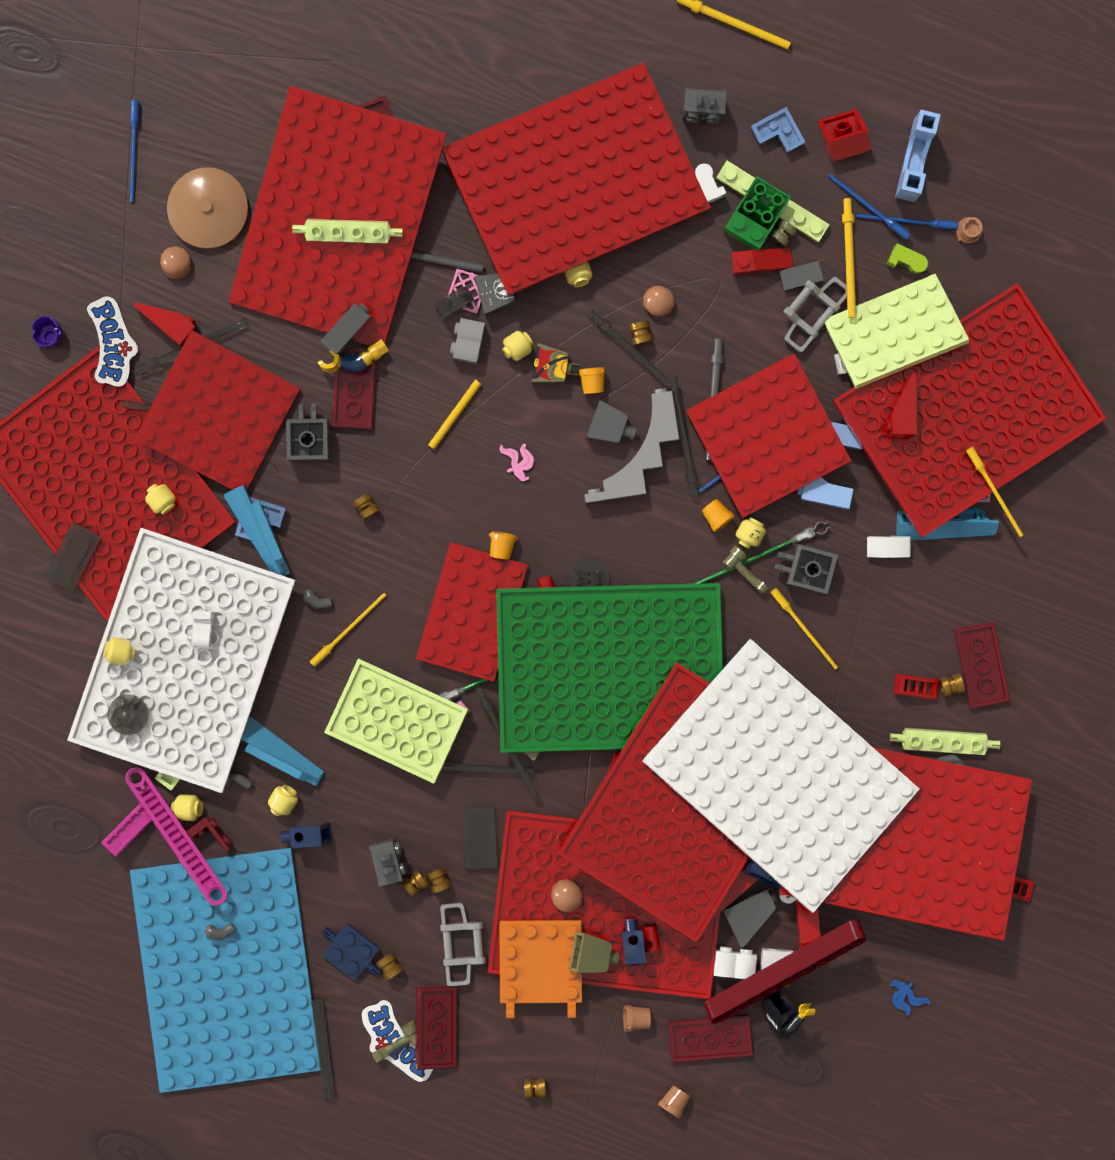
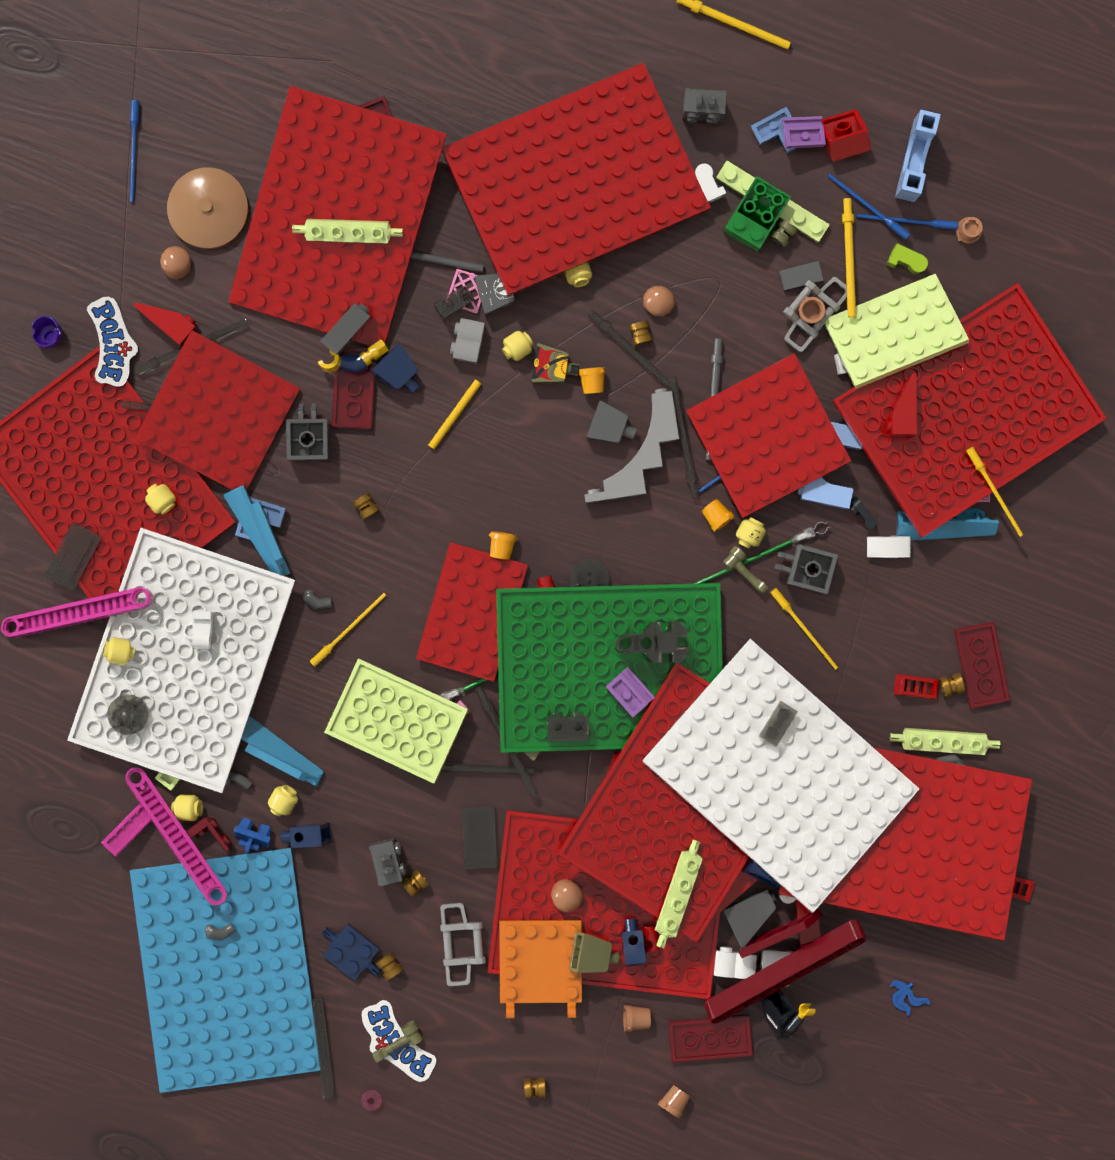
(77, 612): none -> dark pink gear
(244, 832): none -> blue hips
(374, 1094): none -> clear pink plate
(396, 370): none -> dark blue torso
(436, 1027): dark red tile -> none
(438, 880): pearl gold wheel -> none
(524, 465): bright pink piece -> none
(567, 727): none -> clear smoke brick
(630, 692): none -> medium lavender plate
(659, 642): none -> clear smoke connector
(678, 894): none -> yellowish green plate
(760, 261): red slope -> none
(778, 723): none -> clear smoke plate
(780, 933): none -> dark red tile
(803, 132): none -> medium lavender plate
(811, 310): none -> nougat piece
(858, 508): none -> black plate

